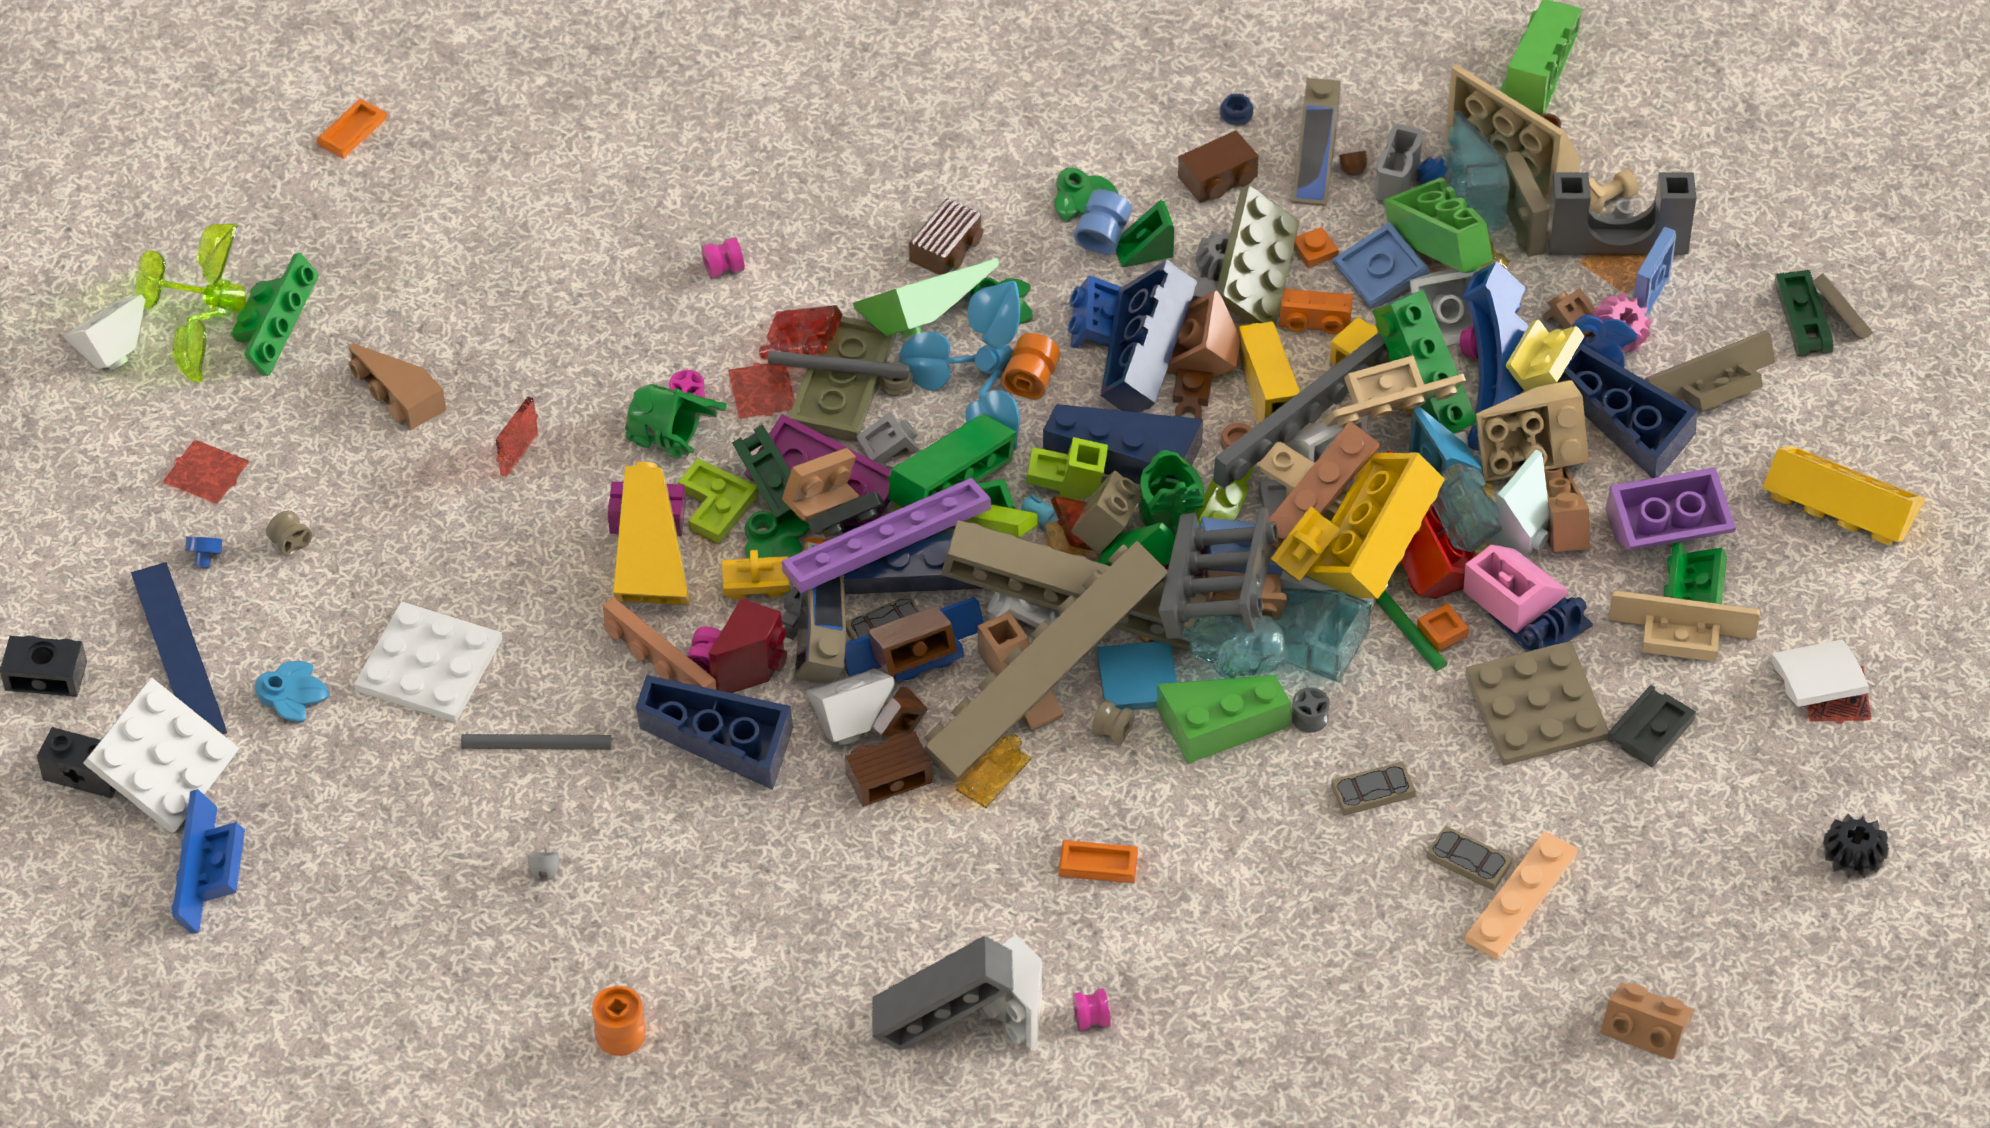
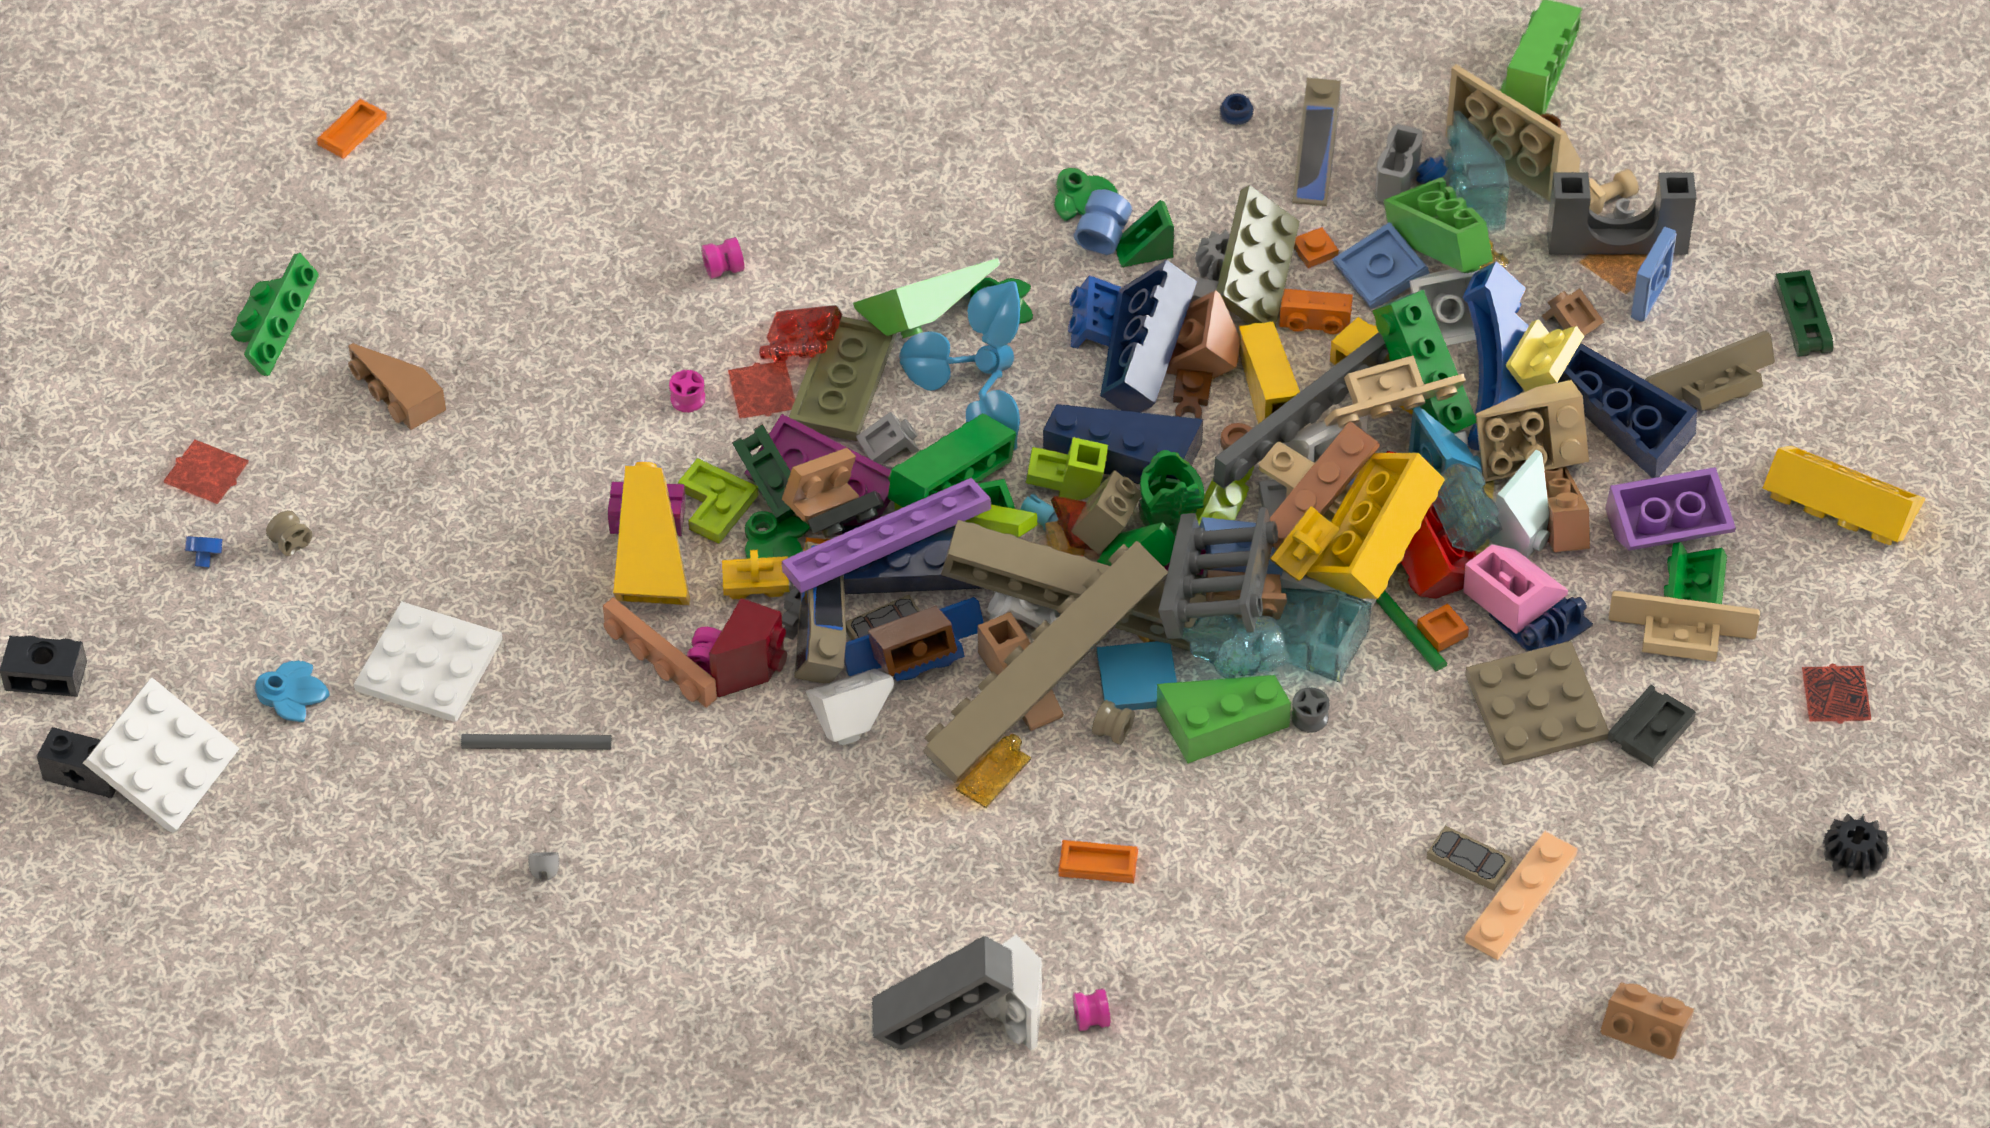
(110, 333): white slope -> none
(176, 643): dark blue tile -> none
(207, 861): blue bracket -> none
(220, 294): clear neon green plant -> none
(517, 436): clear red piece -> none
(618, 1020): orange wheel -> none
(670, 415): green helmet -> none
(718, 726): dark blue wedge -> none
(839, 364): dark grey bar -> none
(888, 768): reddish brown brick -> none
(894, 387): dark tan plate -> none
(900, 713): reddish brown bracket -> none
(946, 237): reddish brown brick -> none
(1031, 366): orange wheel -> none
(1218, 166): reddish brown brick -> none
(1354, 162): reddish brown hinge -> none
(1373, 788): tile -> none
(1468, 343): dark pink plate -> none
(1526, 206): dark tan container -> none
(1608, 337): blue plate -> none
(1628, 312): bright pink gear -> none
(1820, 673): white slope -> none
(1842, 307): dark tan tile -> none

